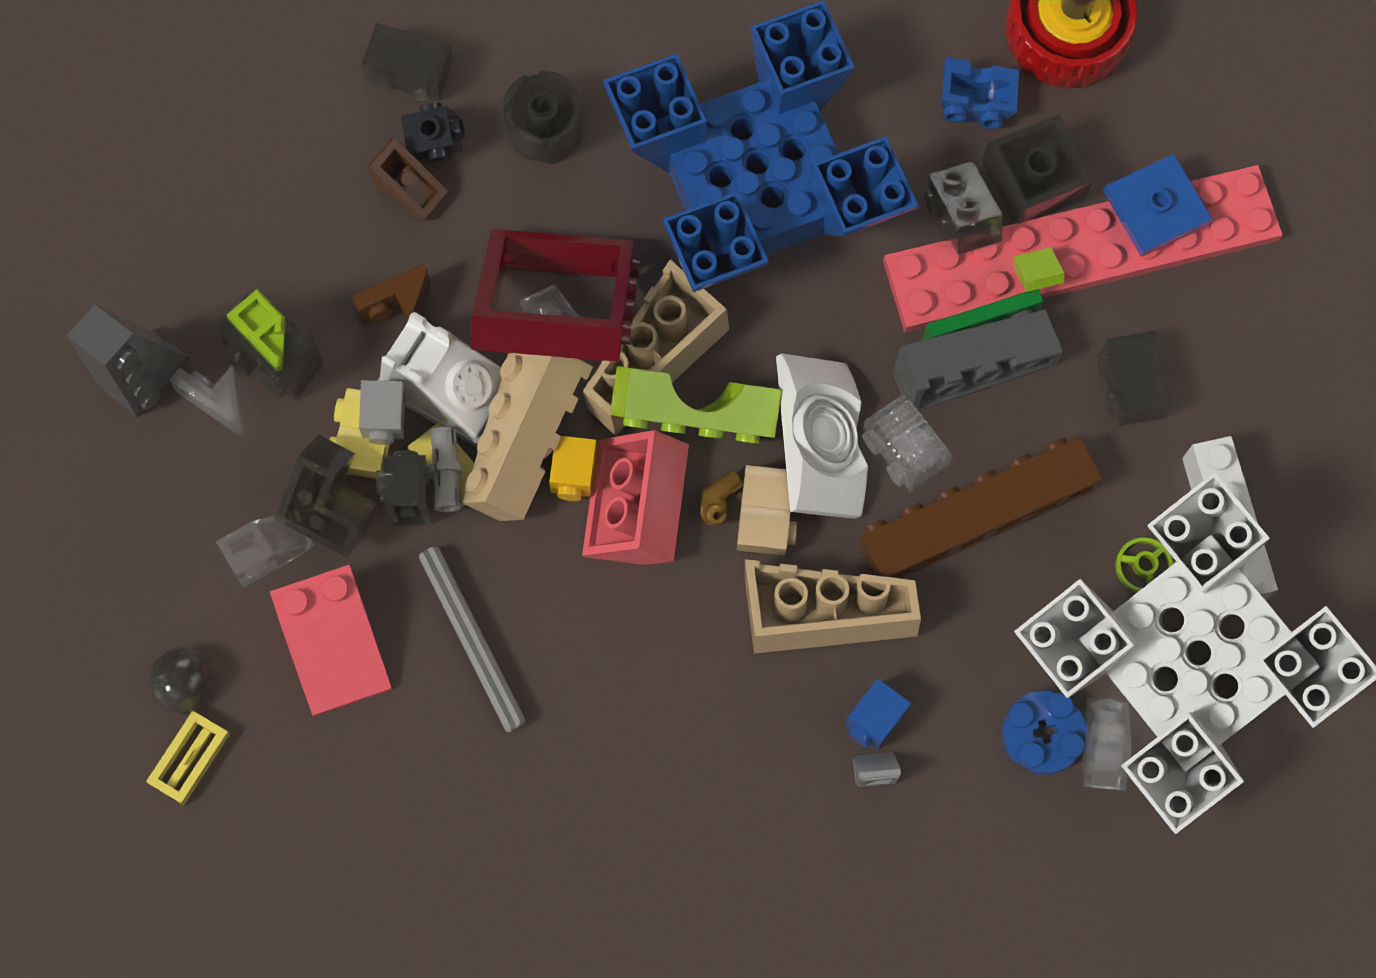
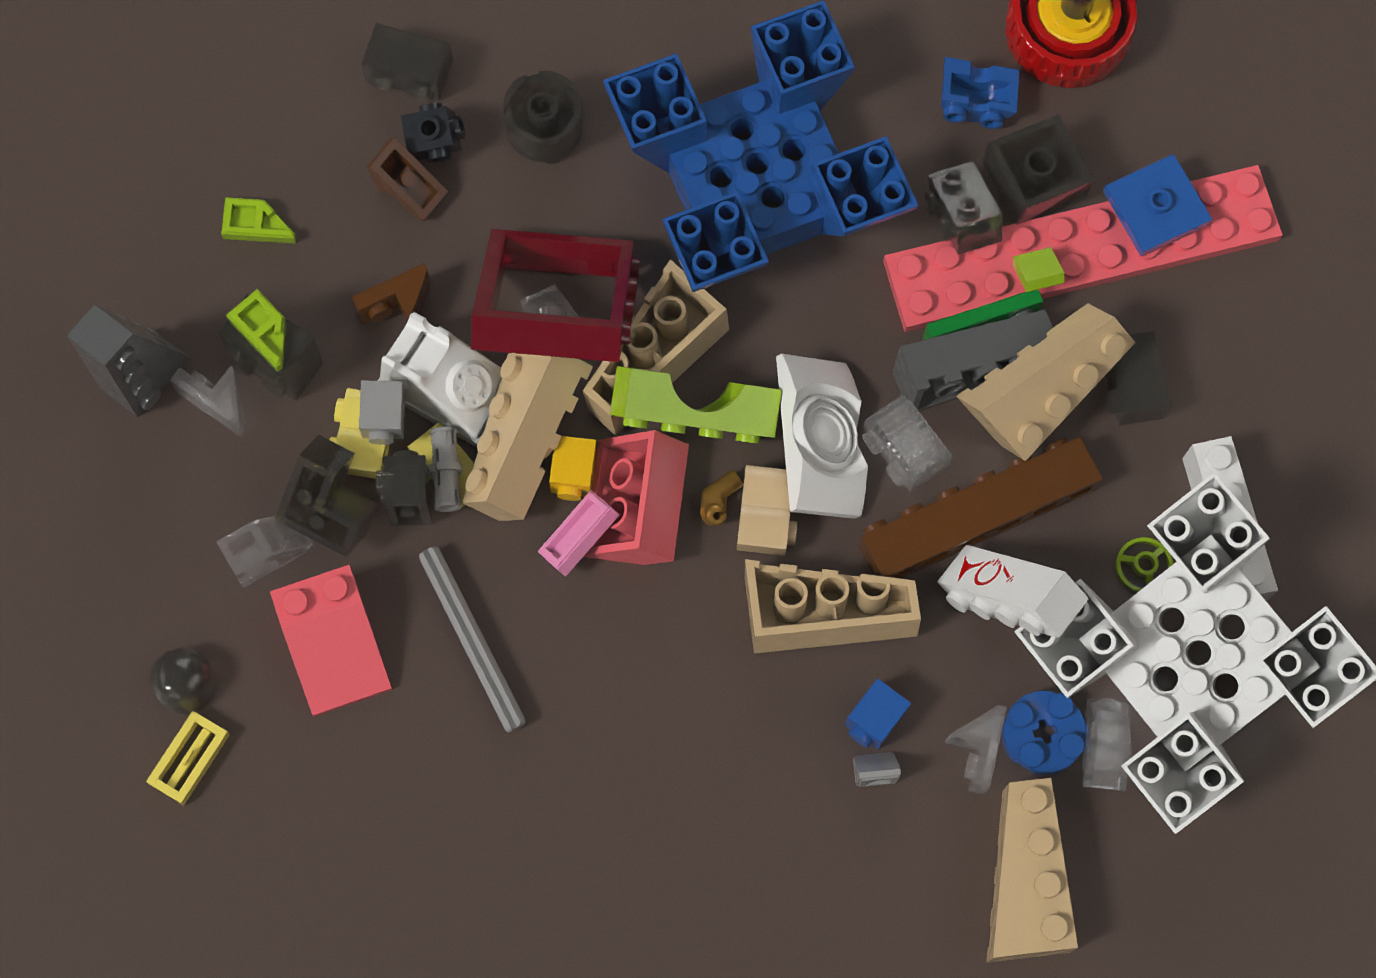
(254, 222): none -> lime tile
(578, 533): none -> bright pink tile
(983, 736): none -> clear slope
(1012, 591): none -> white brick
(1030, 879): none -> tan wedge
(1047, 380): none -> tan wedge

